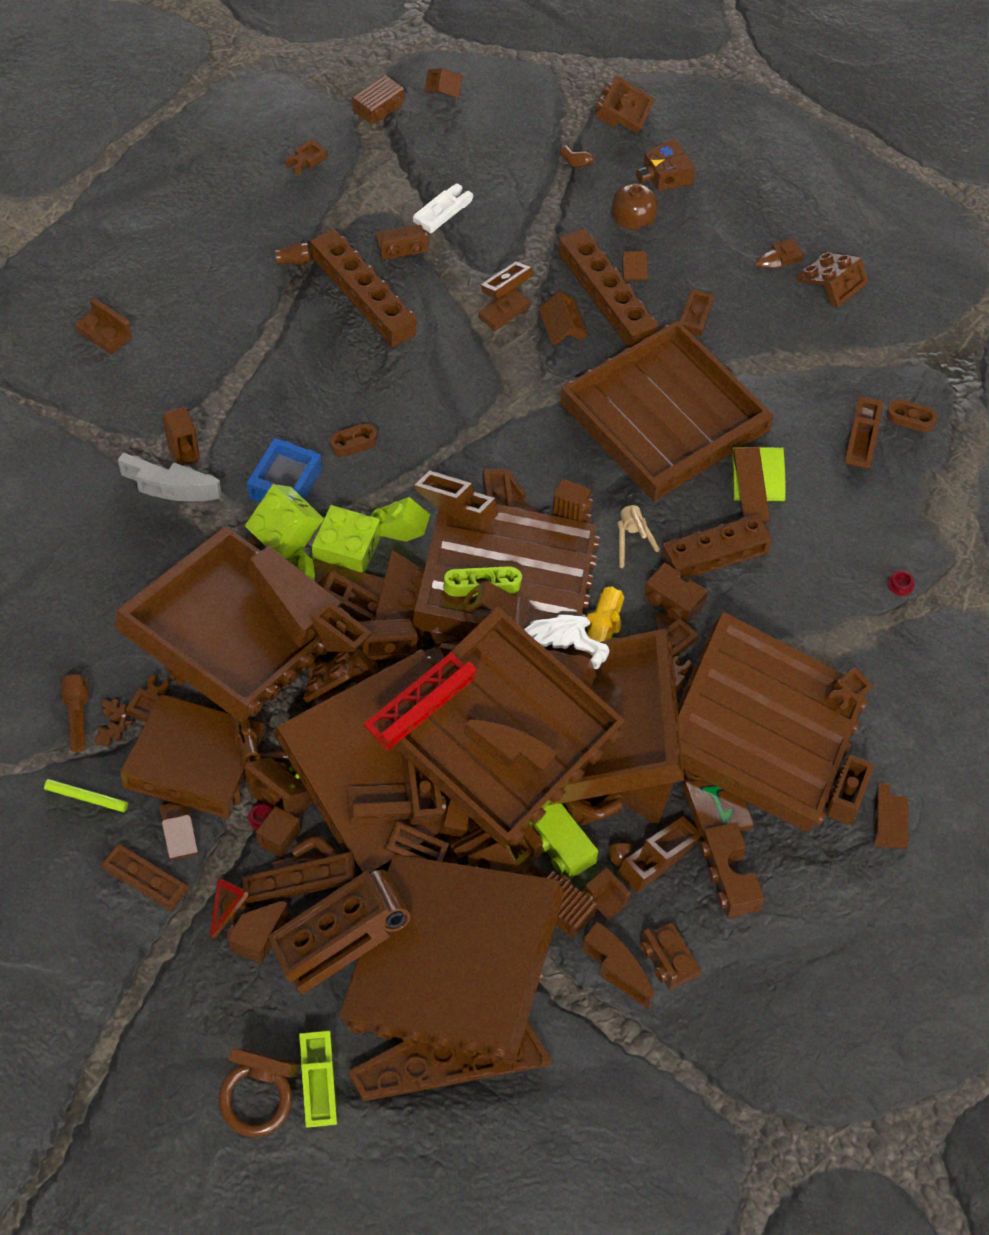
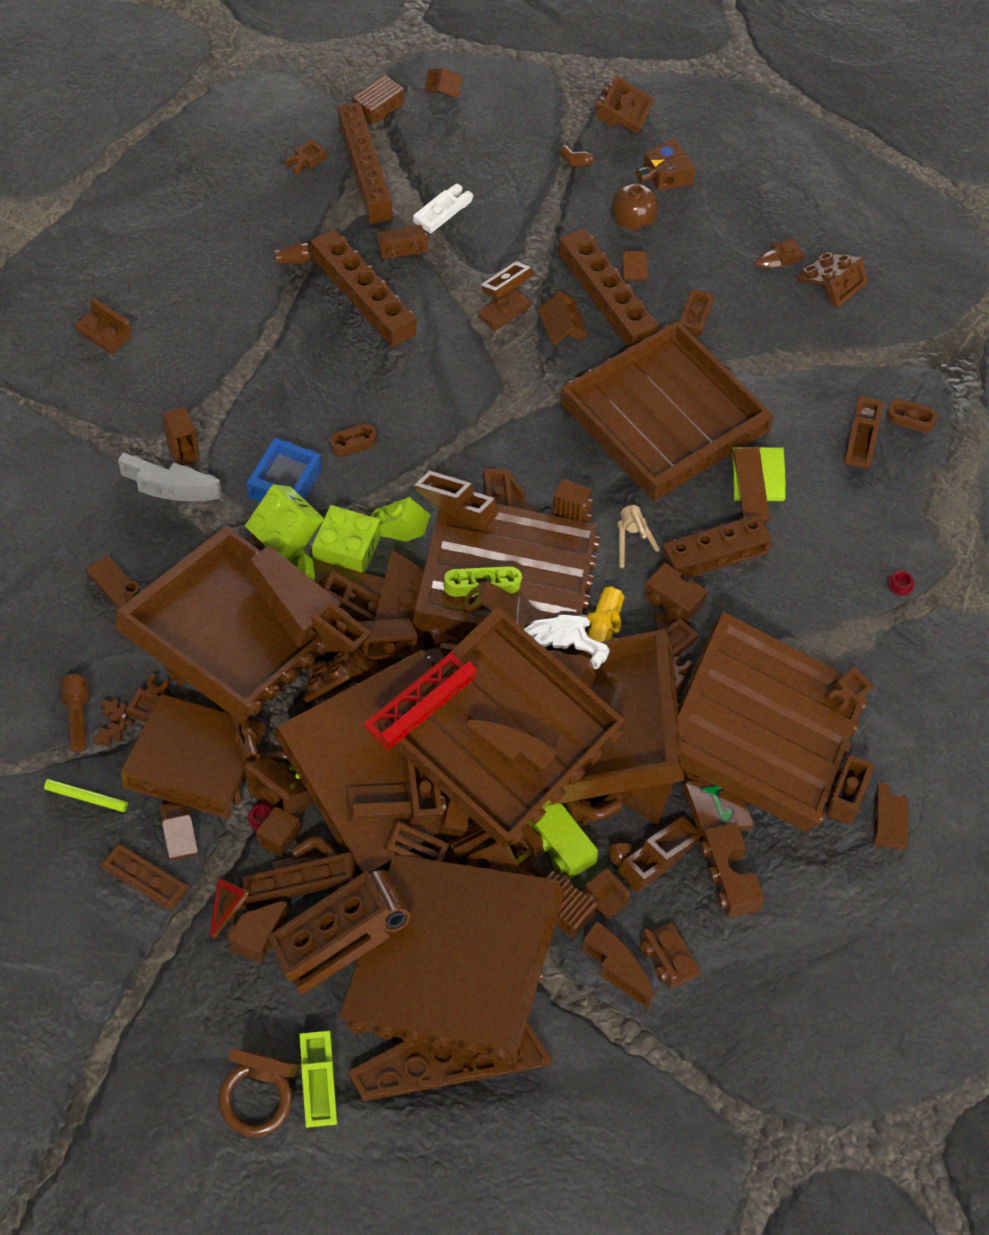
(112, 581): none -> reddish brown piece
(365, 163): none -> reddish brown brick

